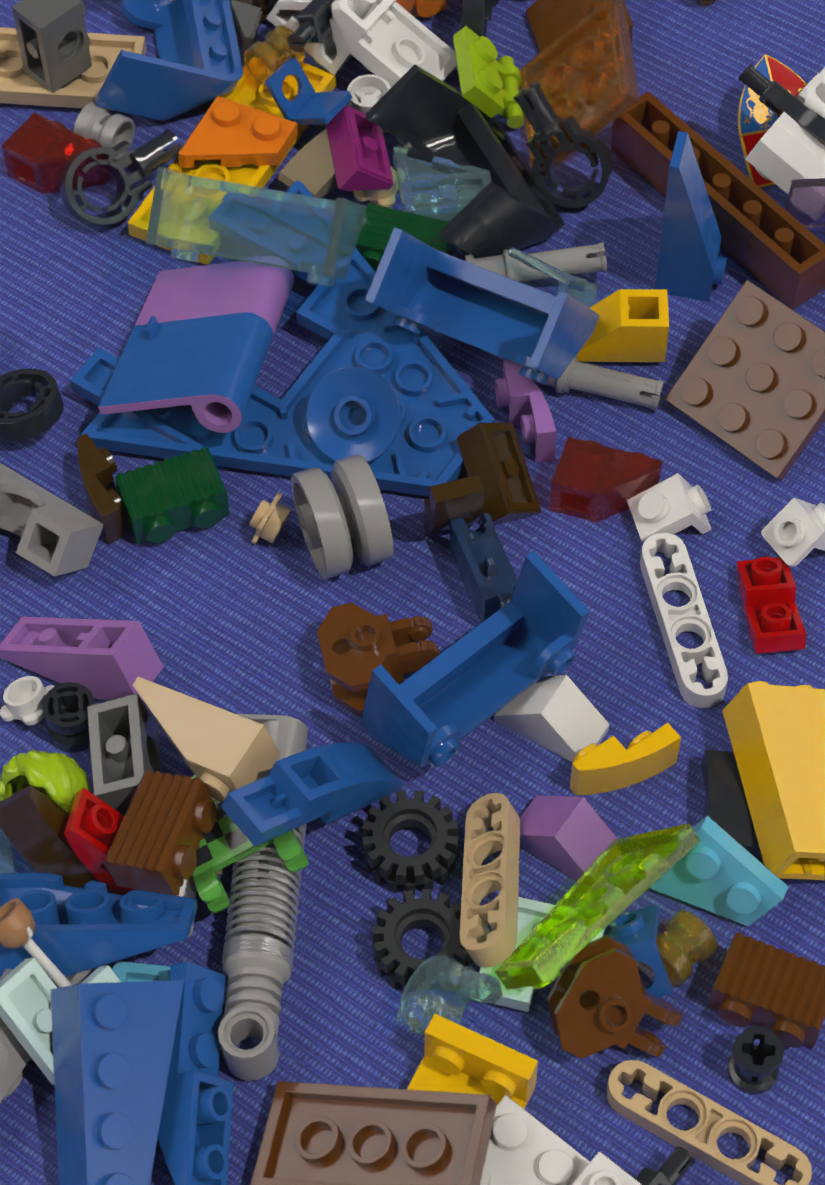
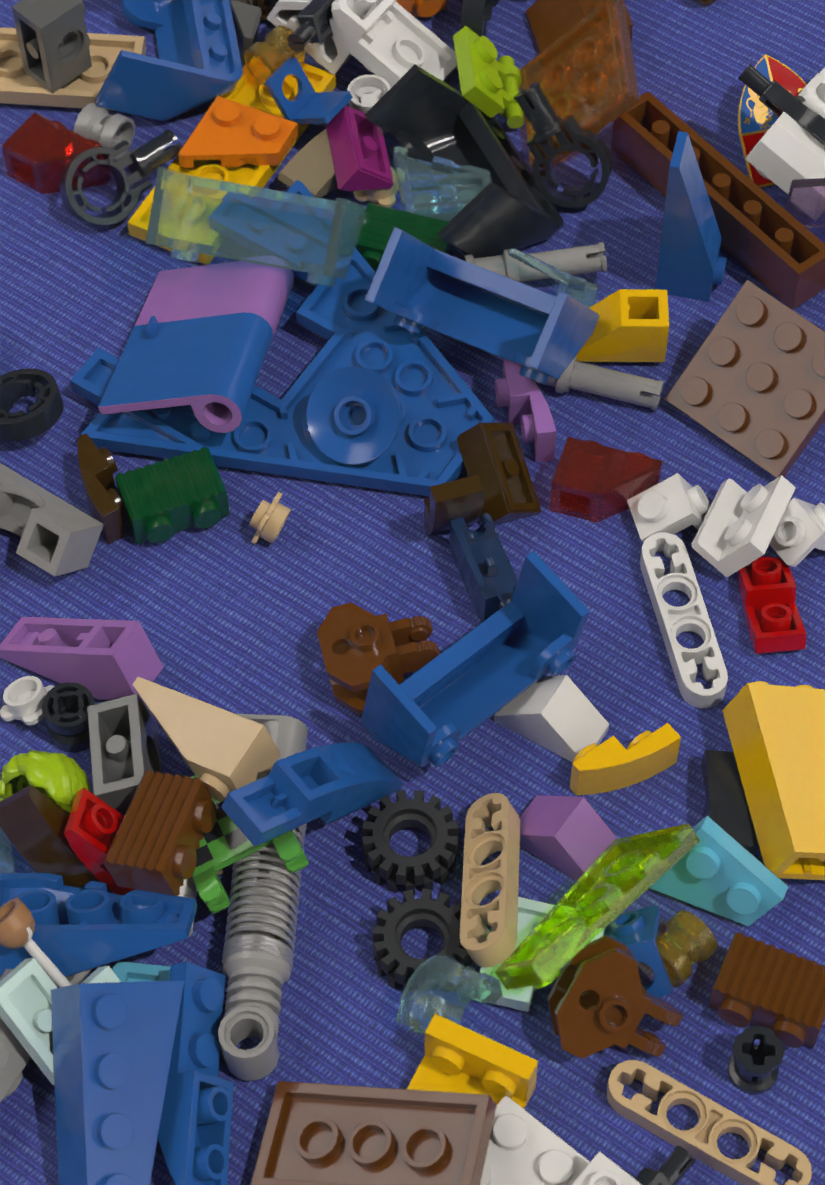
(342, 516): light grey wheel -> none
(741, 523): none -> white bracket

